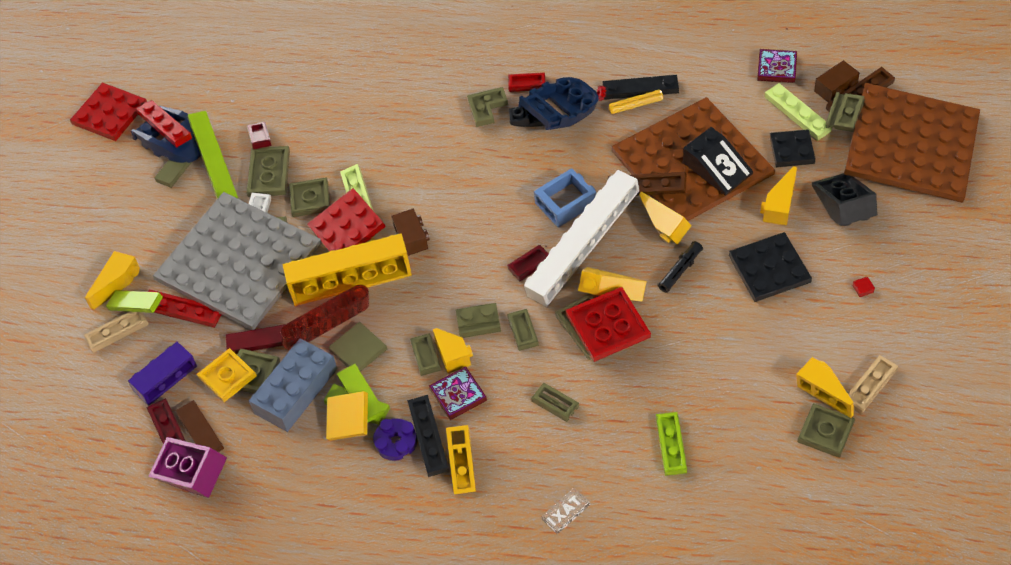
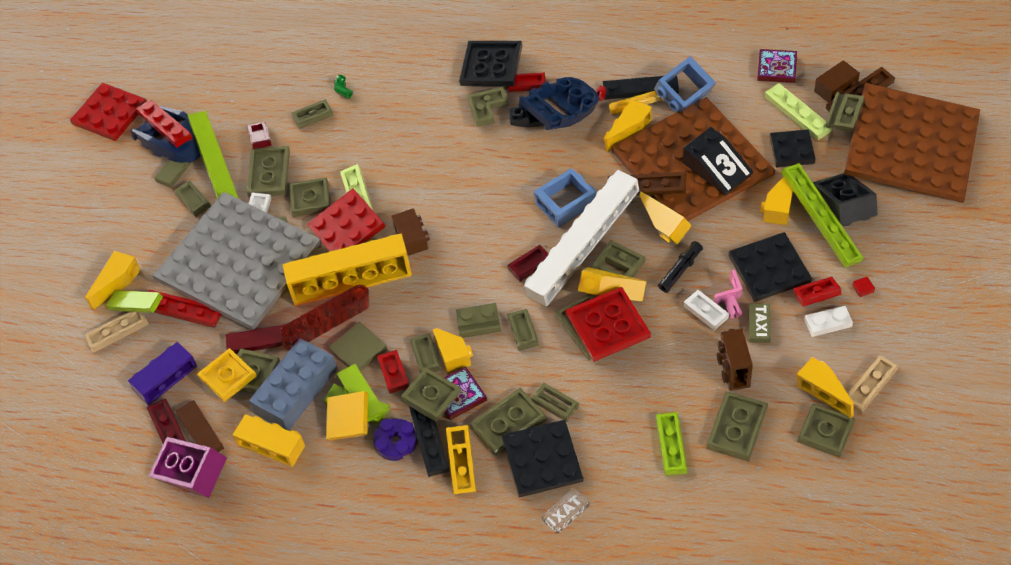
(192, 198): none -> olive tile
(269, 440): none -> yellow brick
(312, 115): none -> olive tile
(340, 87): none -> green arm
(393, 371): none -> red plate
(430, 394): none -> olive plate
(491, 63): none -> black plate
(509, 415): none -> olive tile
(542, 458): none -> black plate
(621, 258): none -> olive plate
(632, 120): none -> yellow slope
(695, 74): none -> medium blue window
(706, 310): none -> white plate
(729, 297): none -> bright pink bracket
(735, 359): none -> reddish brown brick
(737, 426): none -> olive tile
(759, 323): none -> olive tile
(817, 291): none -> red plate
(822, 215): none -> lime tile
(828, 321): none -> white plate

